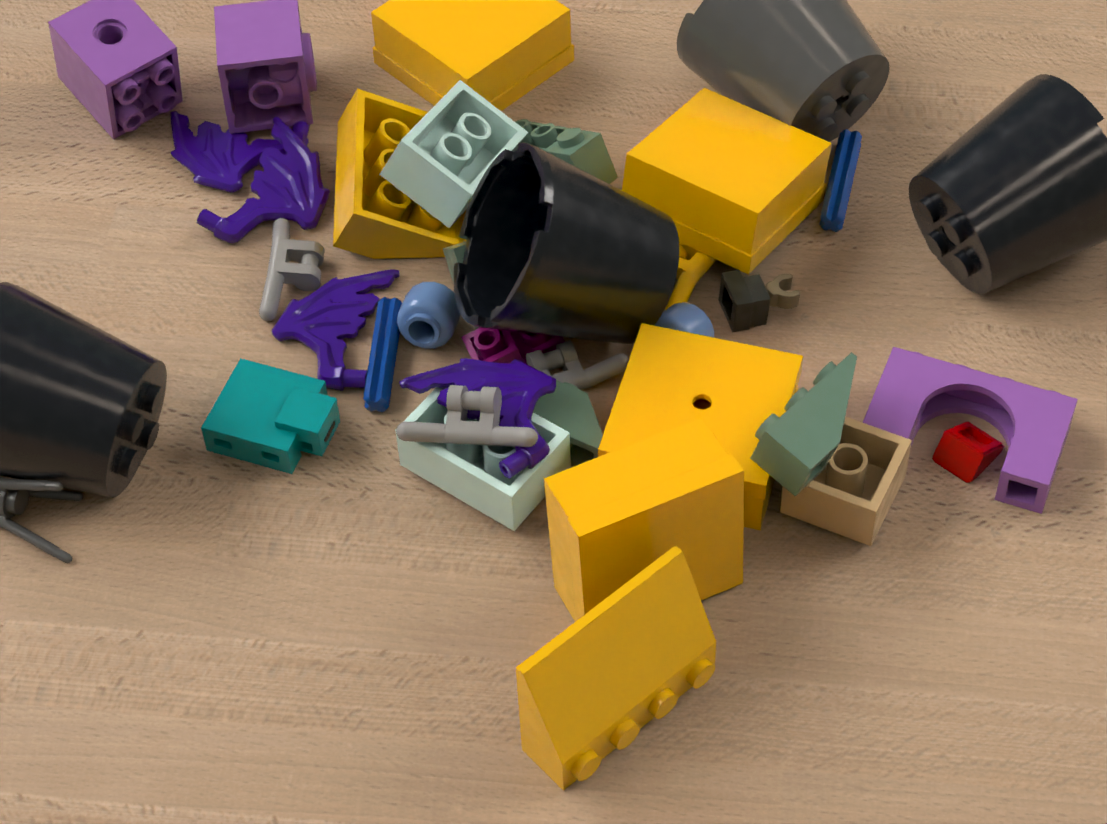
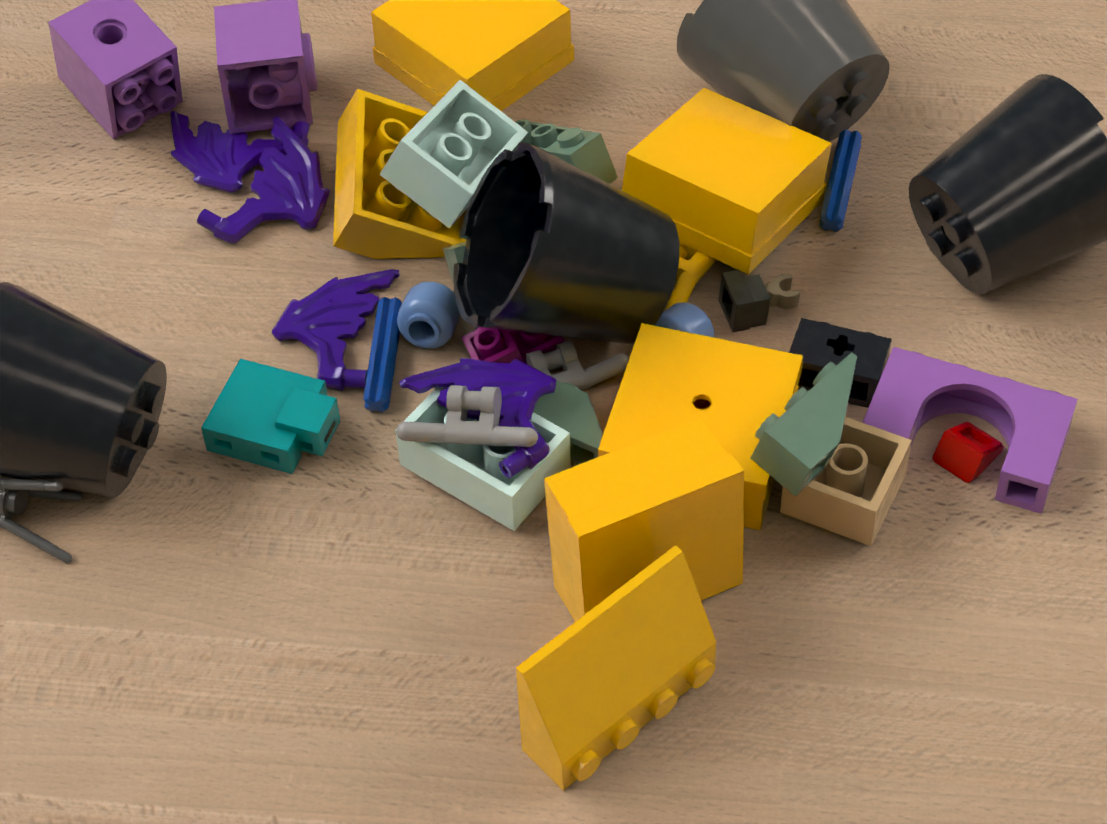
(303, 275): light grey piece -> none
(826, 343): none -> black brick

